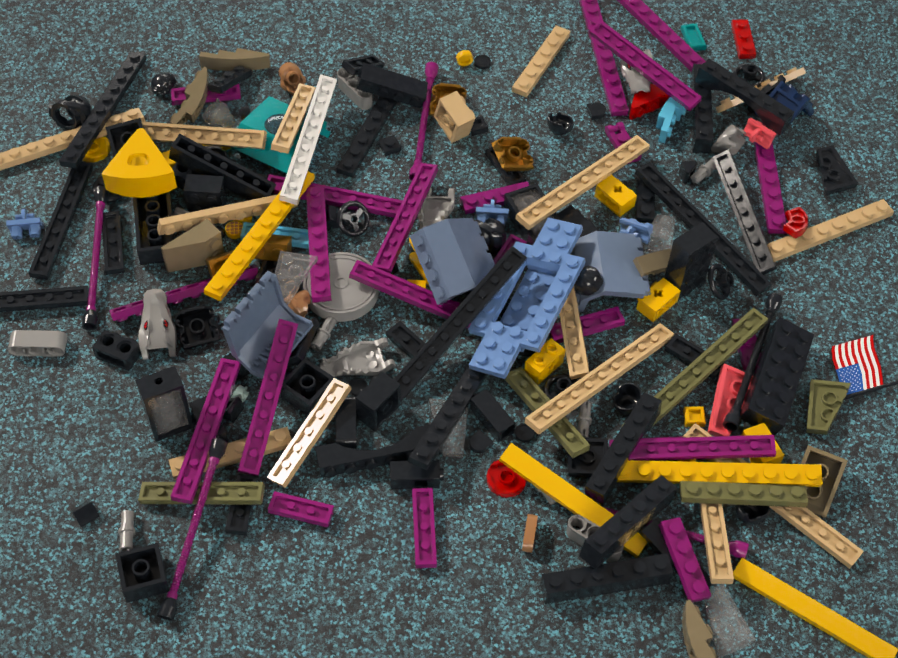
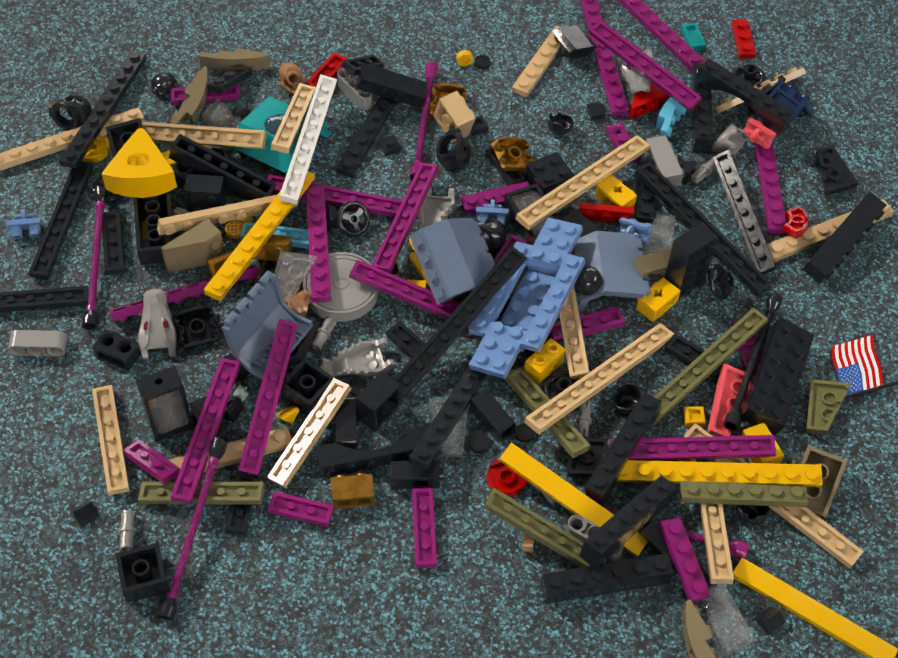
(110, 440): none -> tan plate
(151, 461): none -> magenta plate
(288, 414): none -> yellow slope
(328, 69): none -> red plate
(352, 491): none -> pearl gold brick
(459, 156): none -> black helmet
(535, 526): none -> olive plate
(548, 172): none -> black brick
(574, 41): none -> slope
(605, 213): none -> red plate
(664, 160): none -> light grey brick
(770, 620): none -> black slope
(843, 238): none -> black brick

